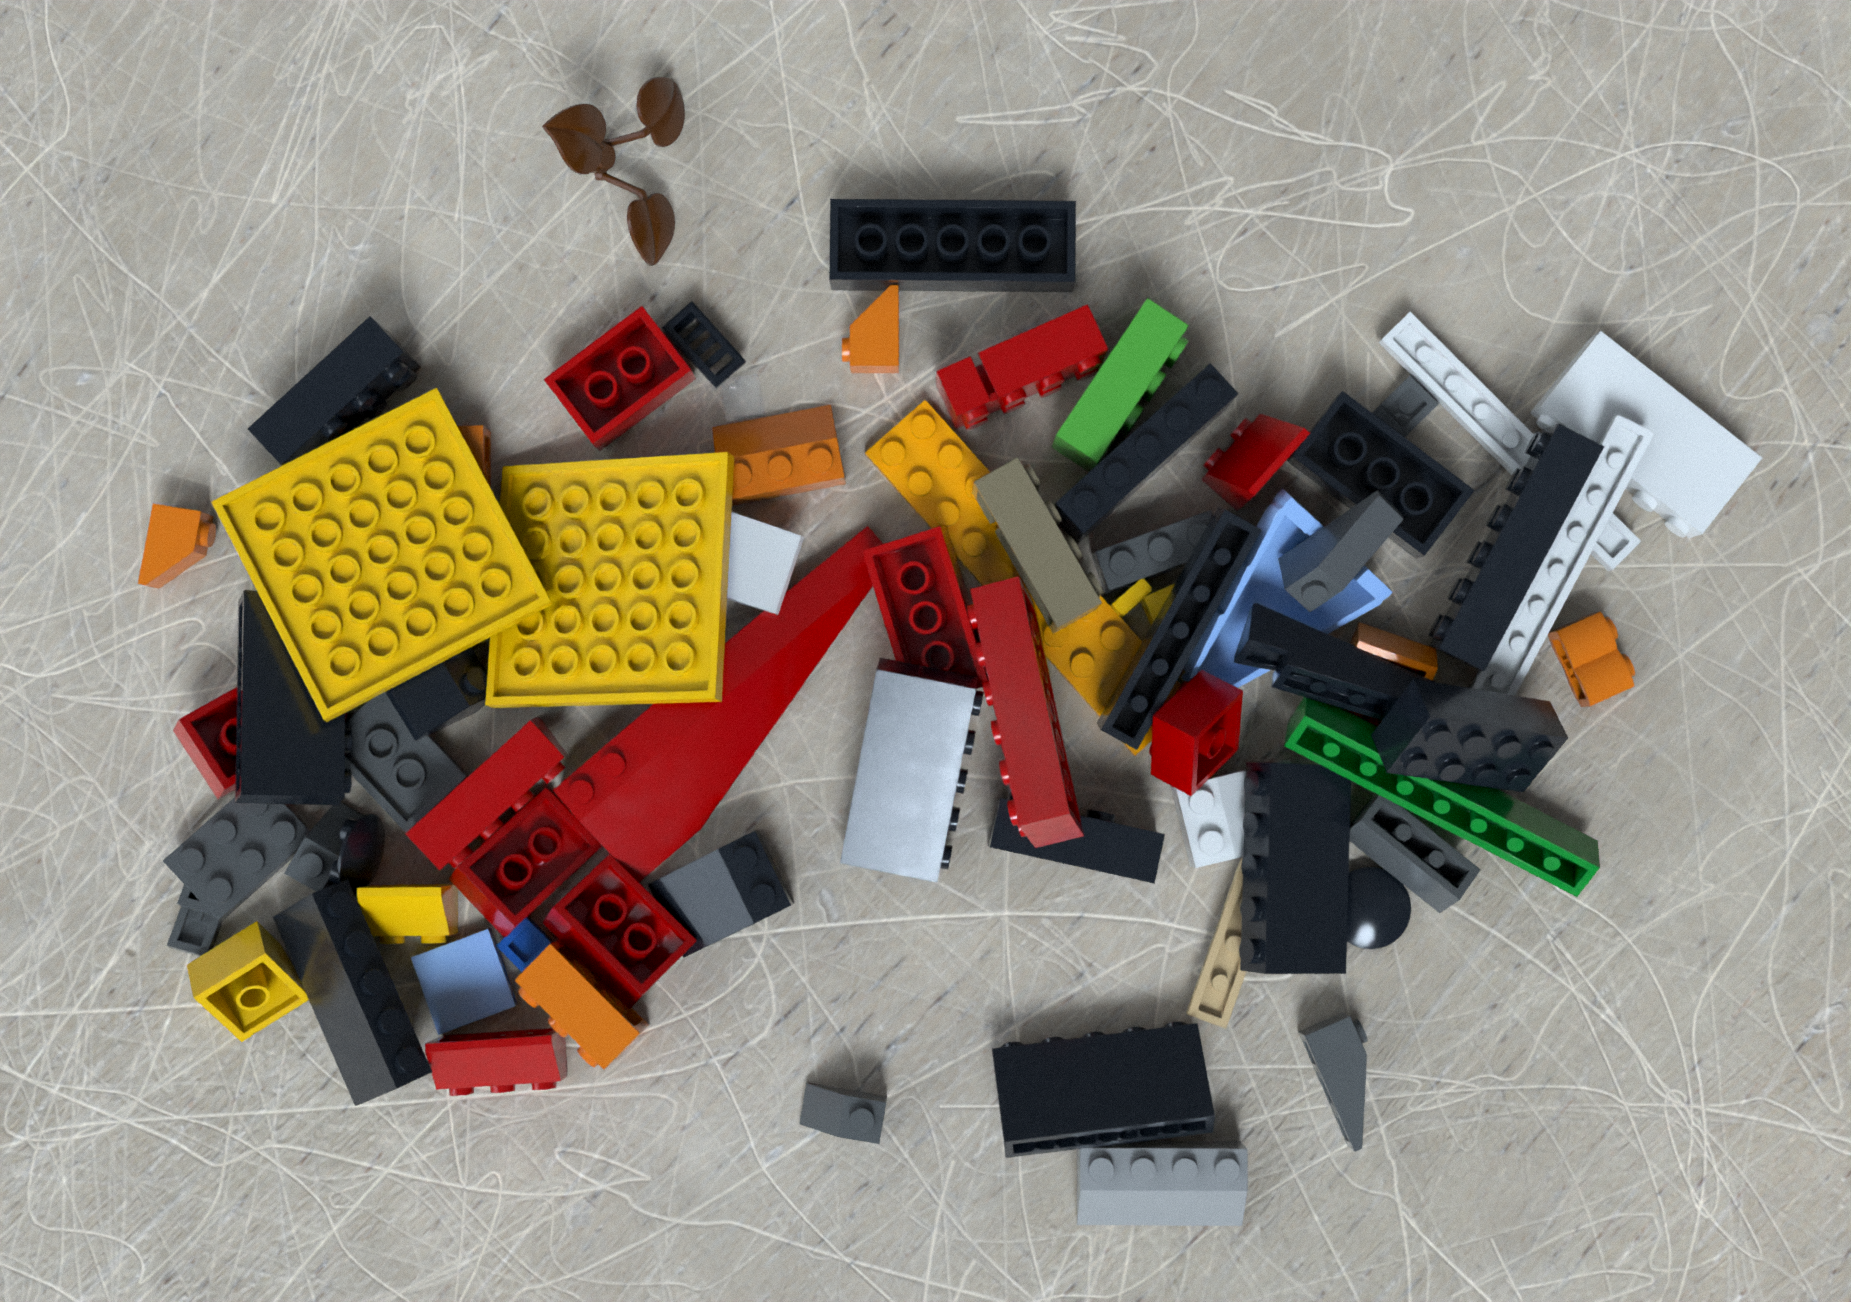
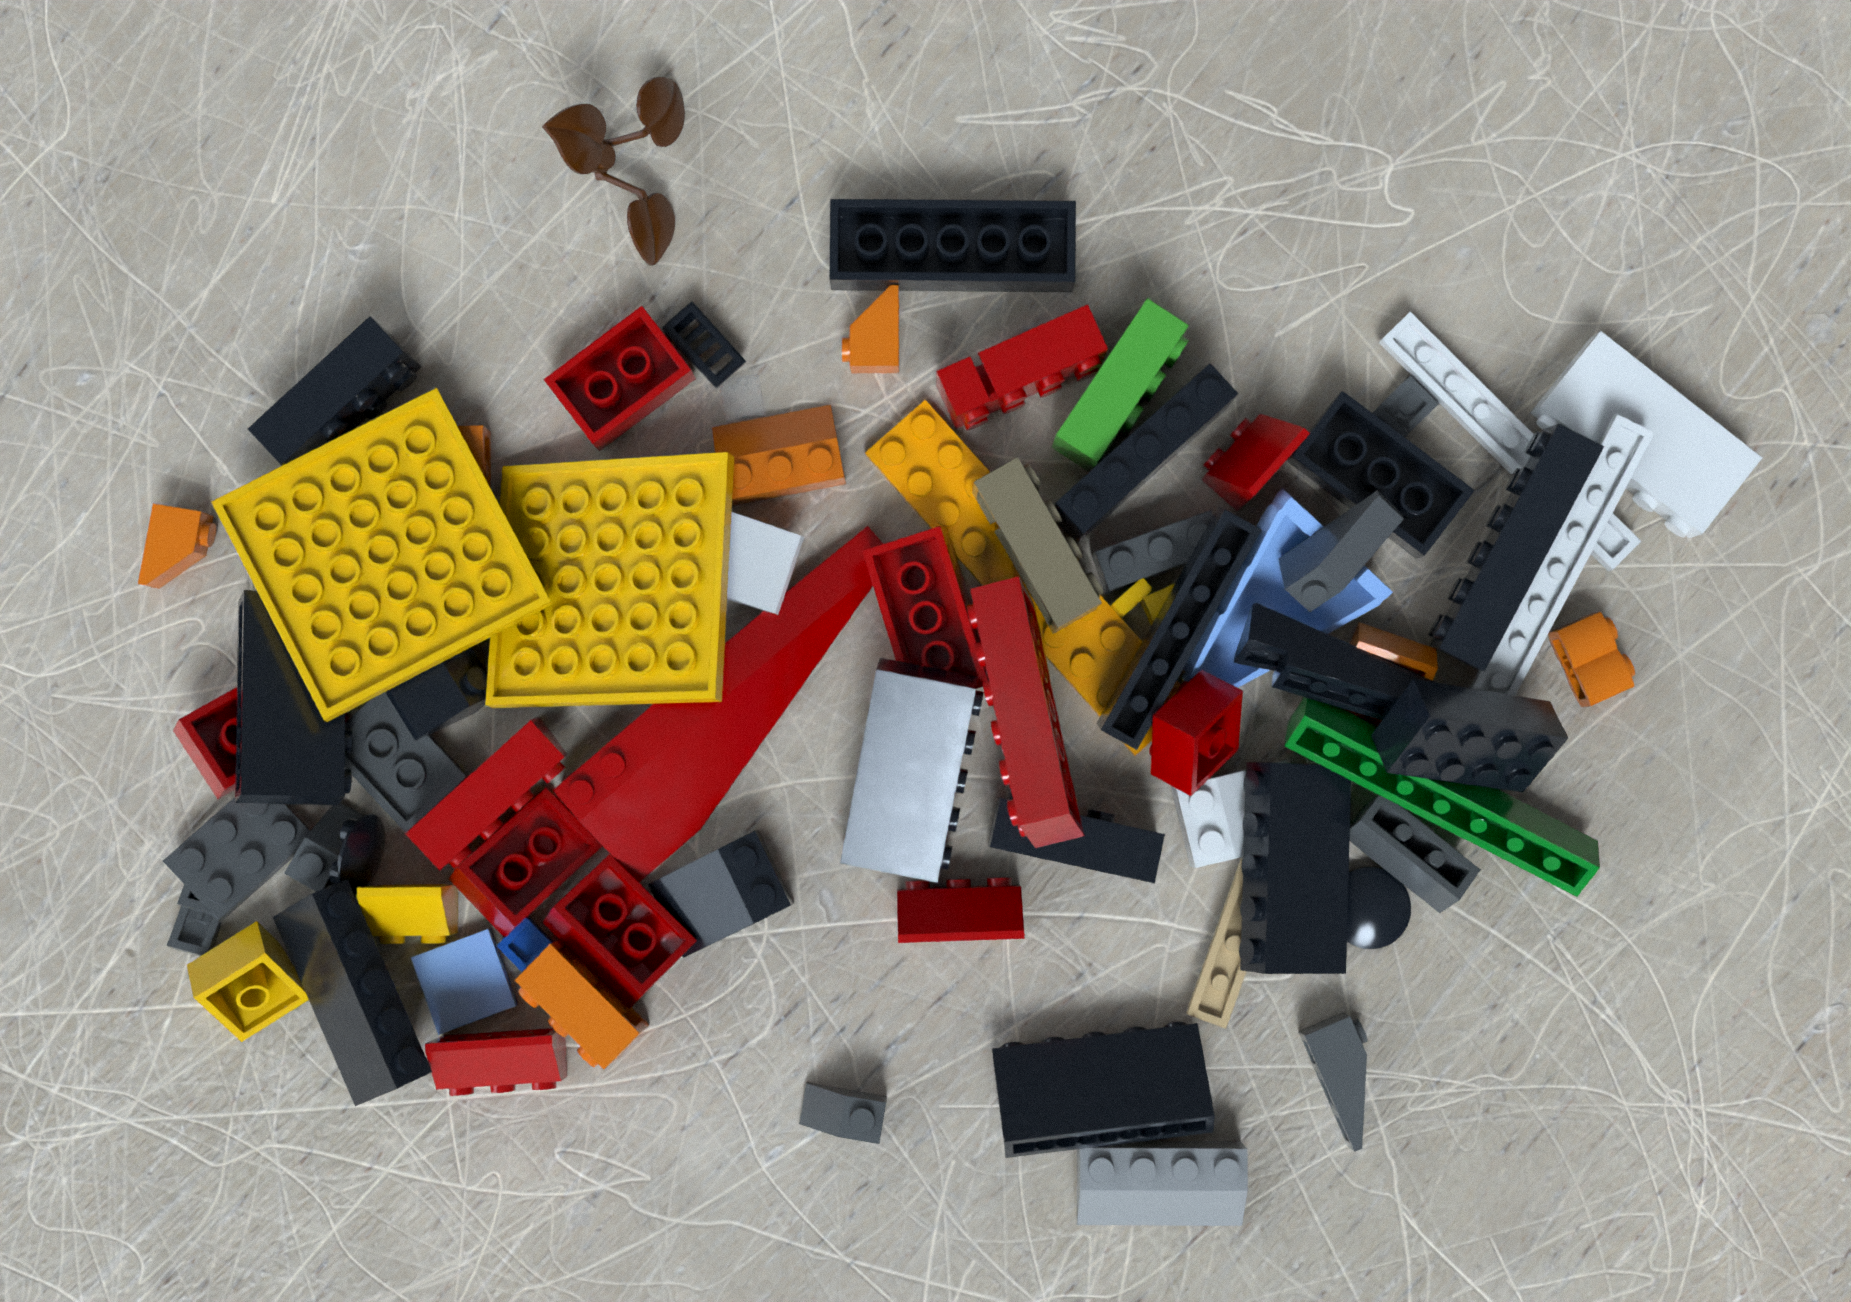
(960, 911): none -> red slope

